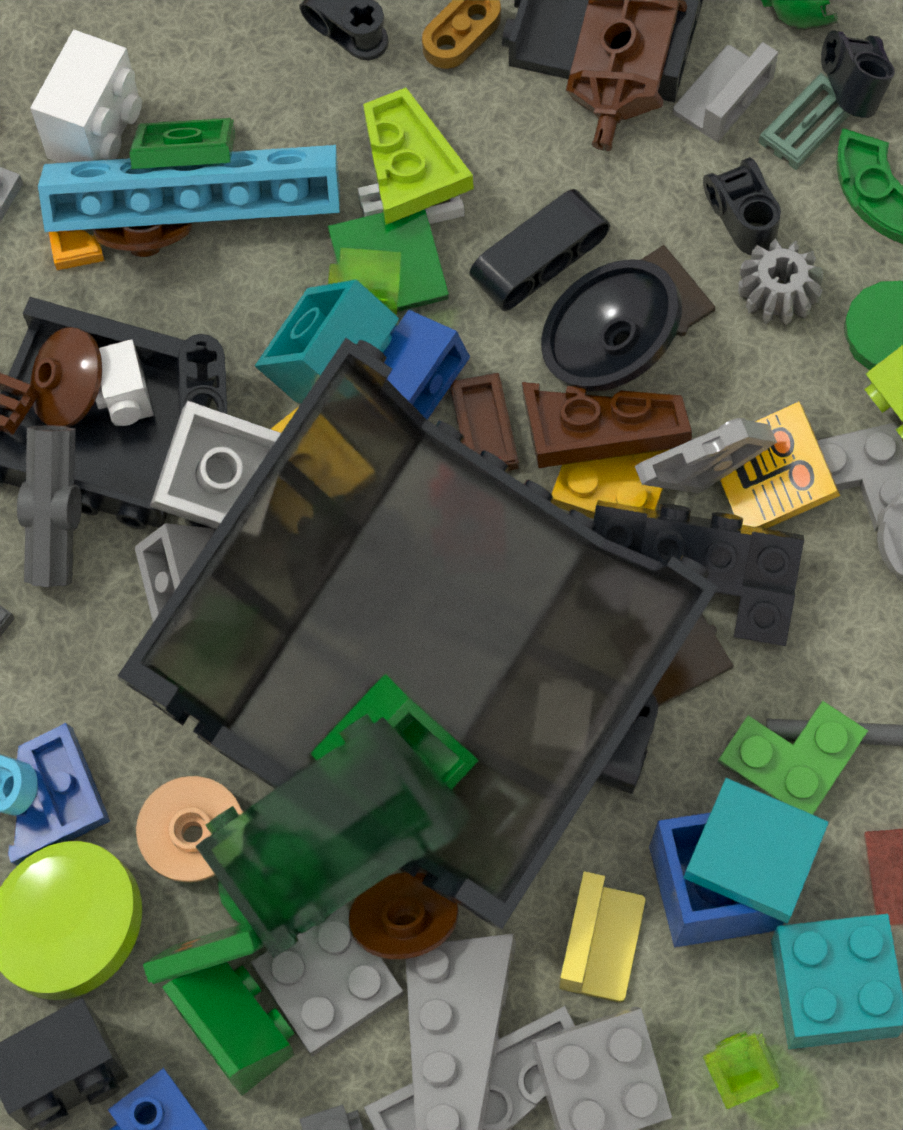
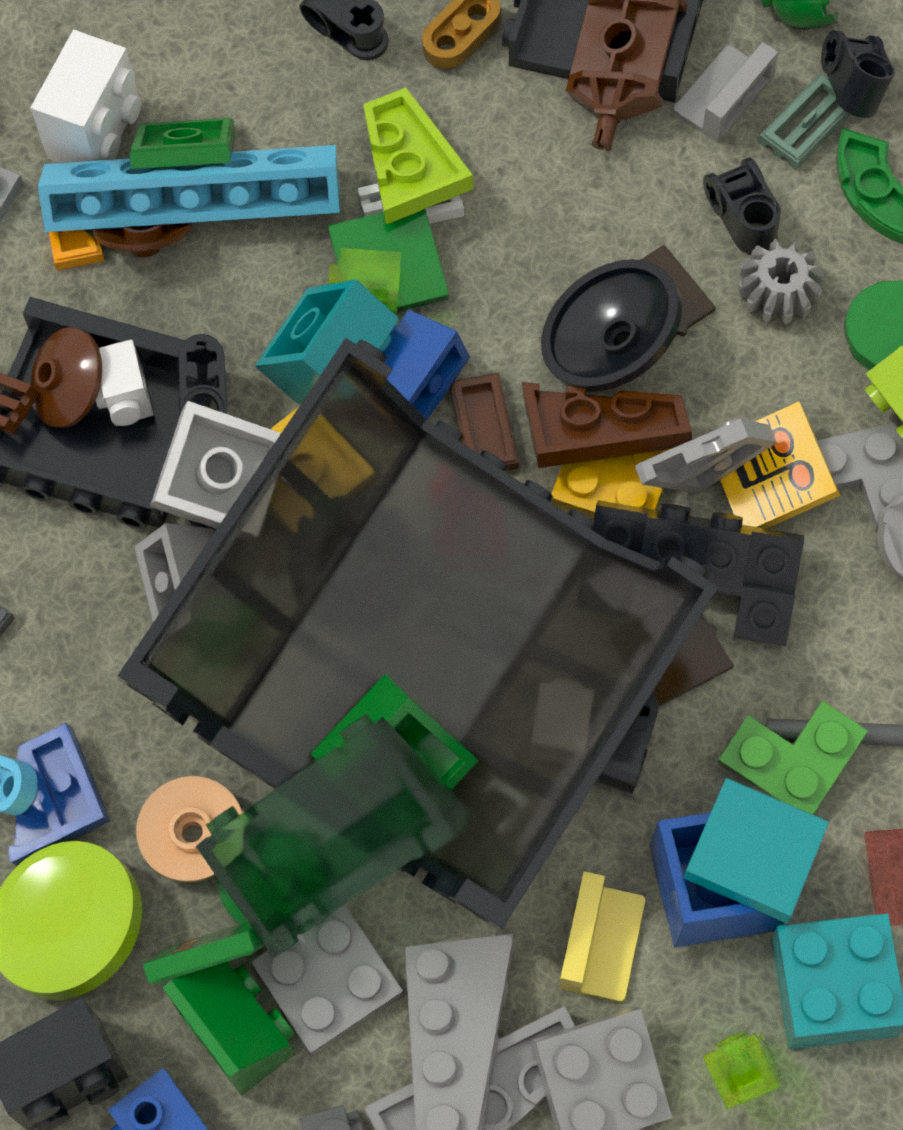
(49, 505): dark grey piece -> none
(401, 917): reddish brown dish -> none
(539, 249): black beam -> none

